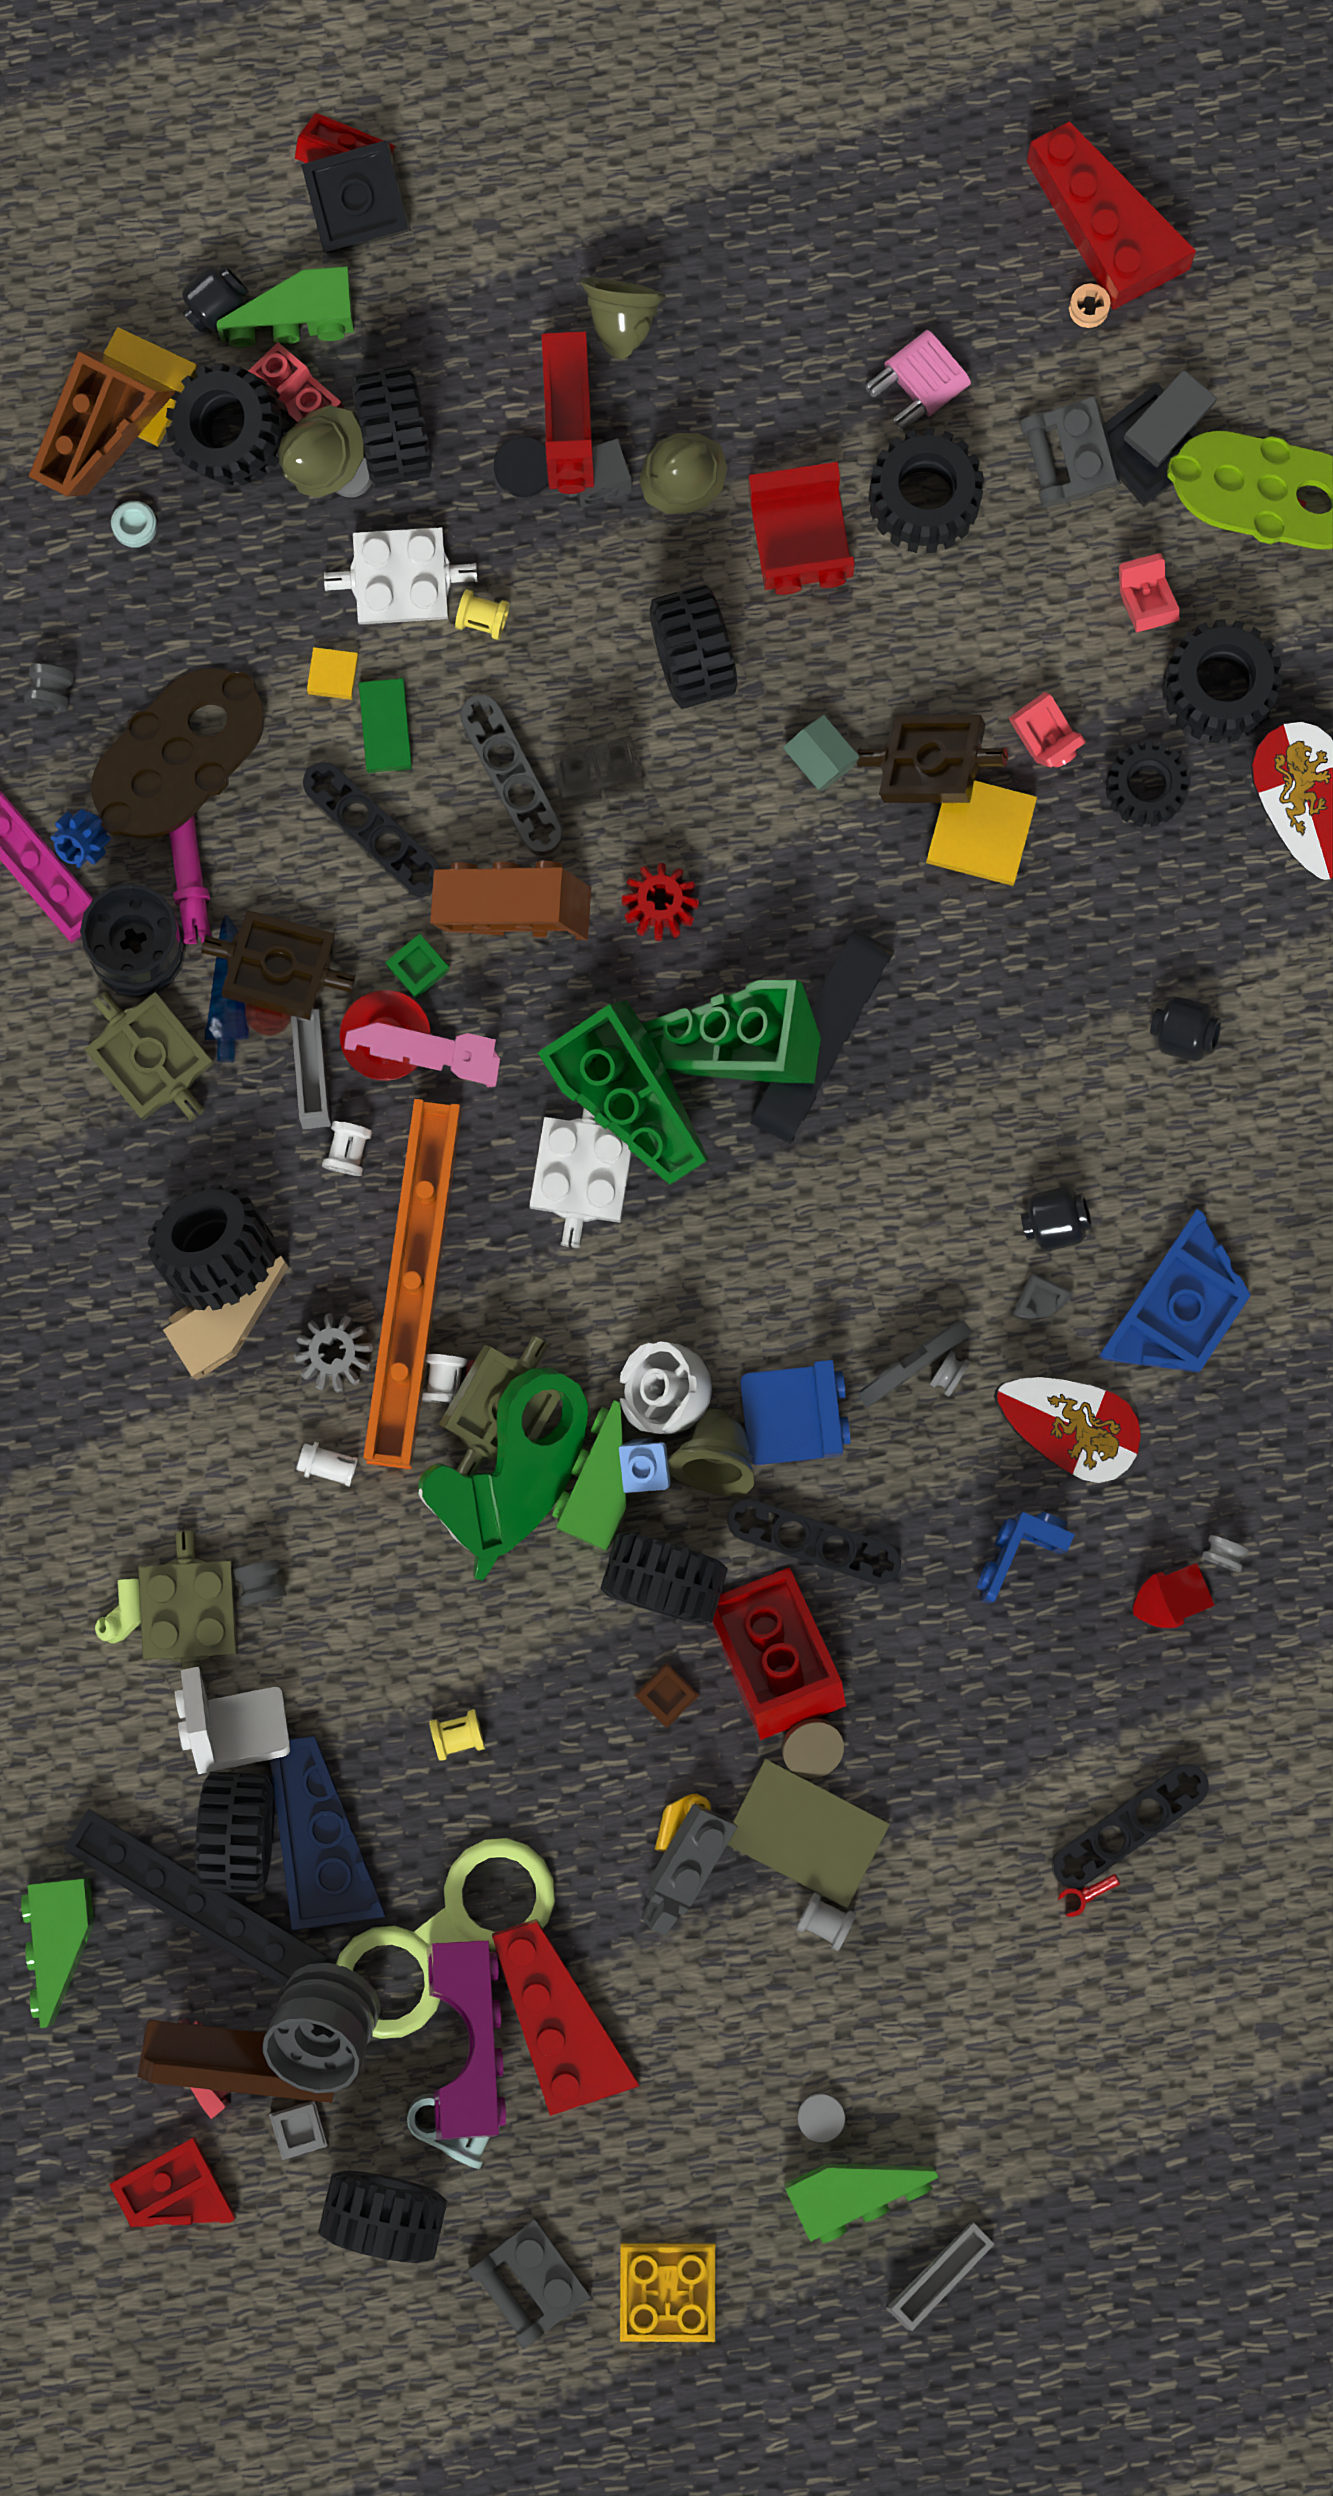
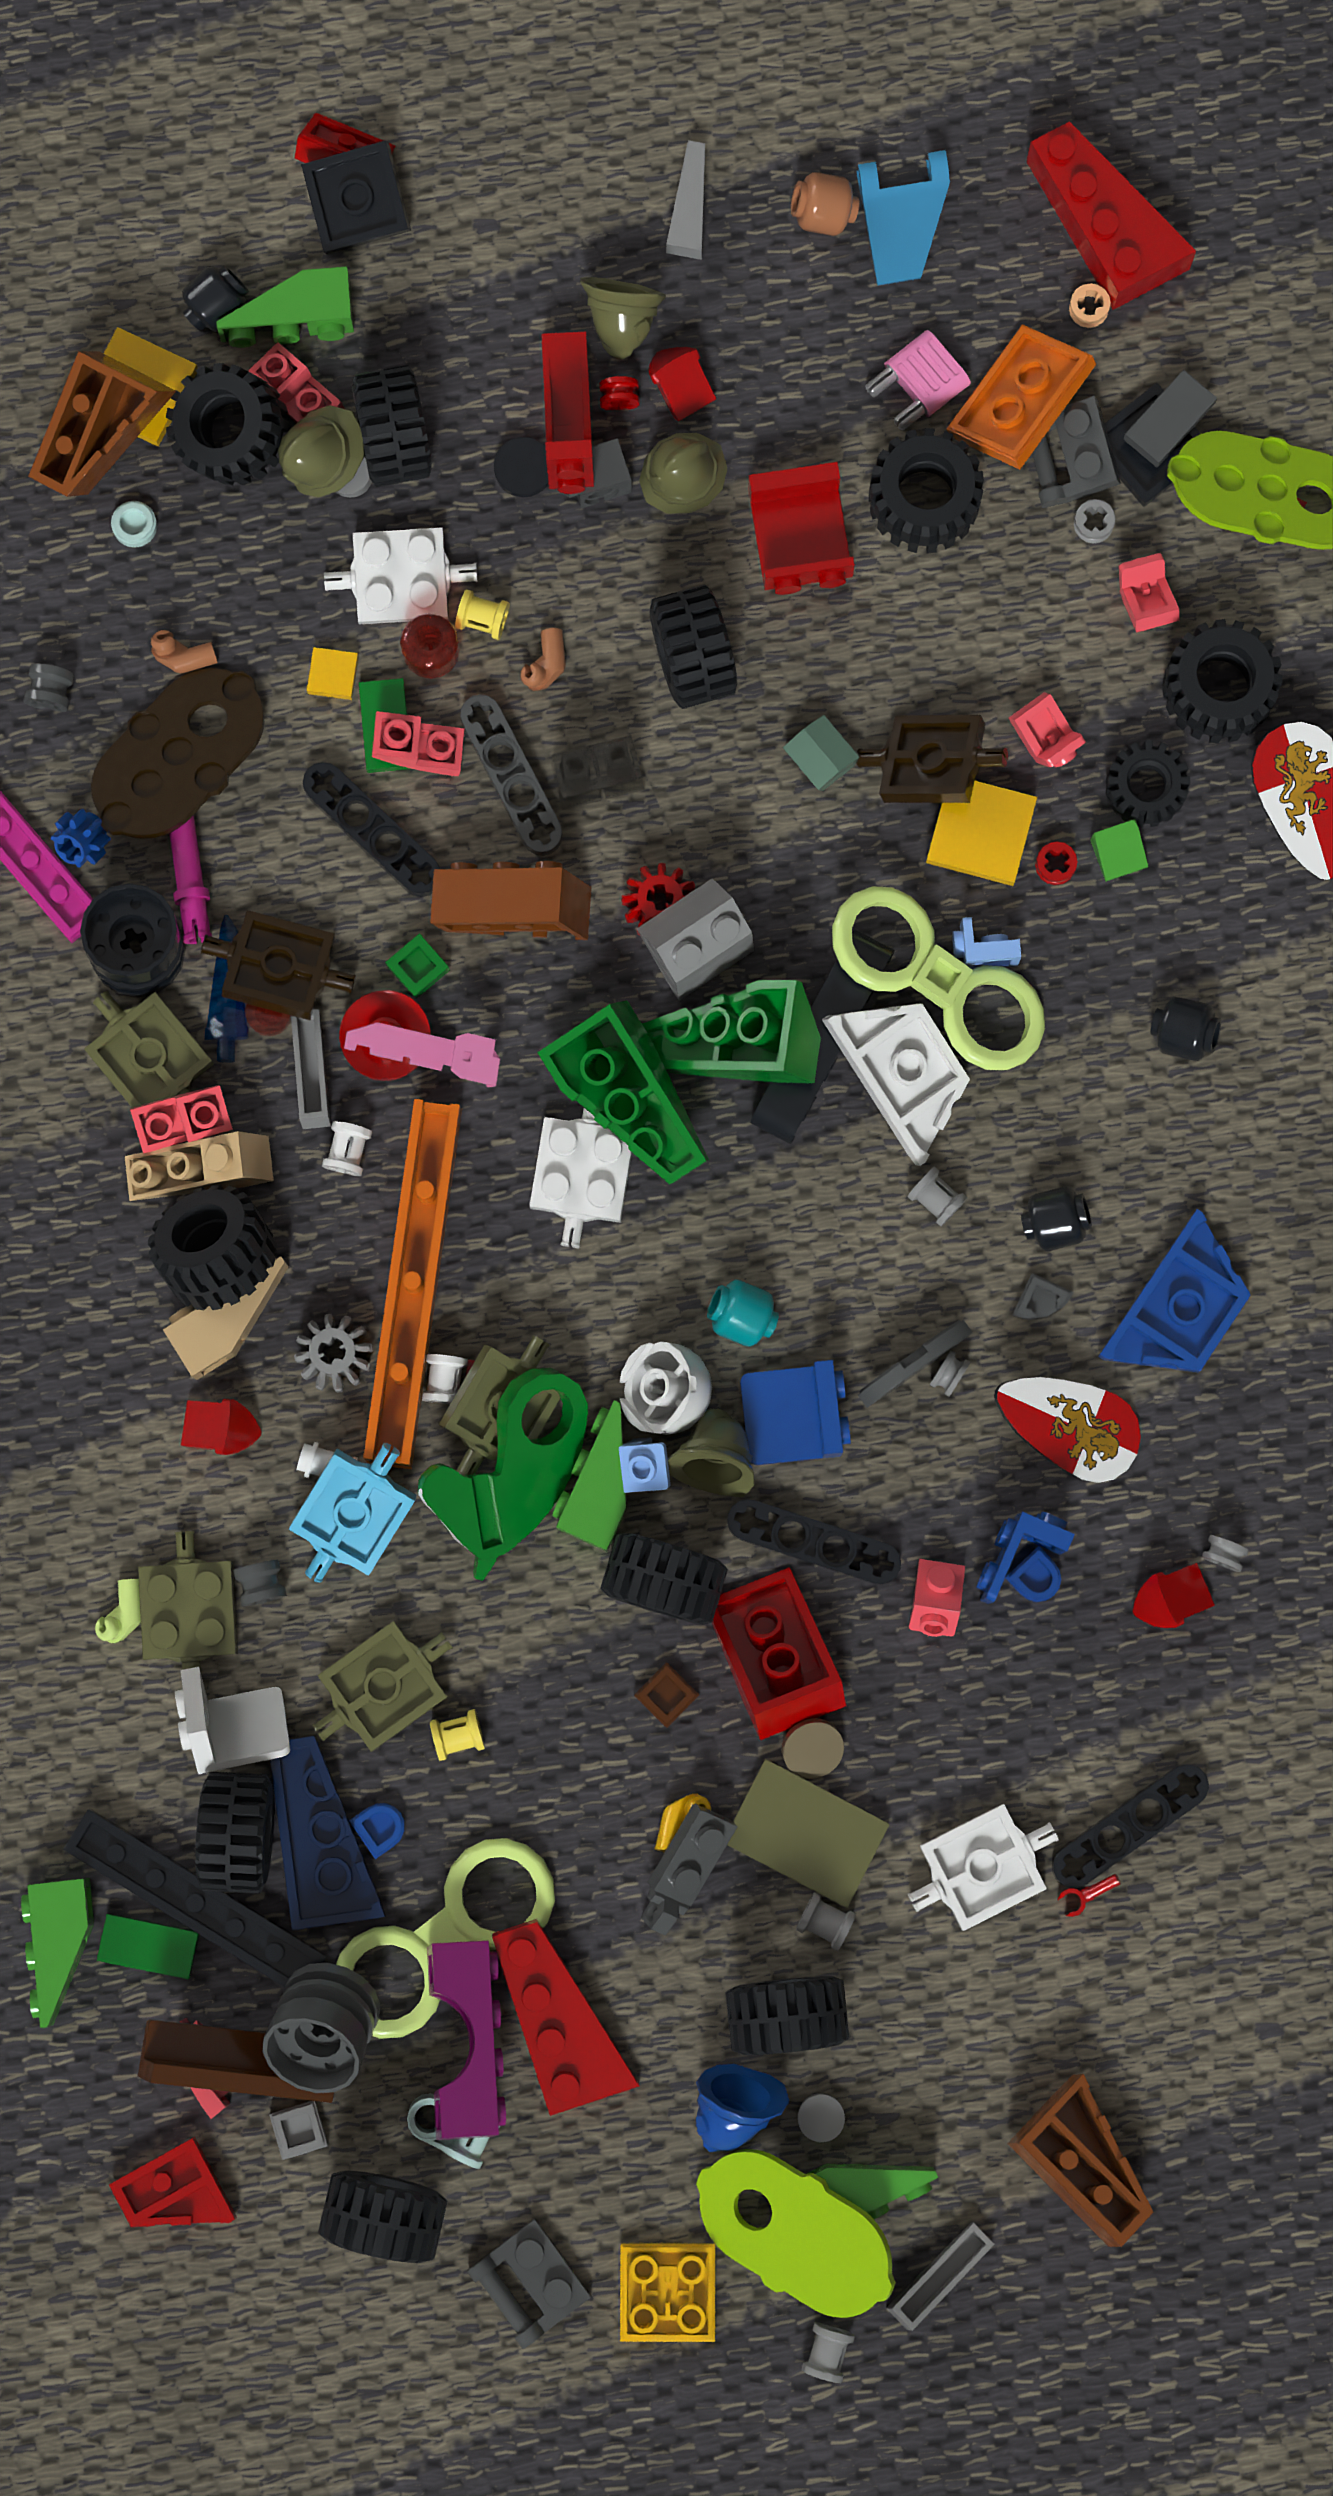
(148, 1946): none -> green tile
(178, 656): none -> nougat arm
(181, 1119): none -> coral slope
(219, 1426): none -> red tile
(223, 1160): none -> tan slope
(352, 1512): none -> medium azure plate
(379, 1827): none -> blue tile
(382, 1686): none -> olive plate
(417, 745): none -> coral slope
(429, 631): none -> clear red head
(549, 665): none -> nougat arm
(619, 393): none -> red bush
(681, 380): none -> red tile
(687, 217): none -> light grey piece
(697, 938): none -> light grey slope
(736, 2105): none -> blue piece
(742, 1313): none -> teal head
(787, 2015): none -> black tyre
(816, 2239): none -> lime piece
(824, 203): none -> nougat head
(828, 2353): none -> light grey bush
(902, 219): none -> dark azure flag
(903, 1070): none -> white wing
(937, 1196): none -> light grey bush
(937, 1598): none -> coral bracket
(938, 978): none -> yellowish green bar
(983, 1867): none -> white plate
(992, 950): none -> light blue bracket
(1021, 396): none -> orange tile
(1036, 1577): none -> blue tile
(1056, 849): none -> red bush
(1081, 2162): none -> dark orange wedge
(1094, 506): none -> light grey bush
(1119, 850): none -> bright green slope

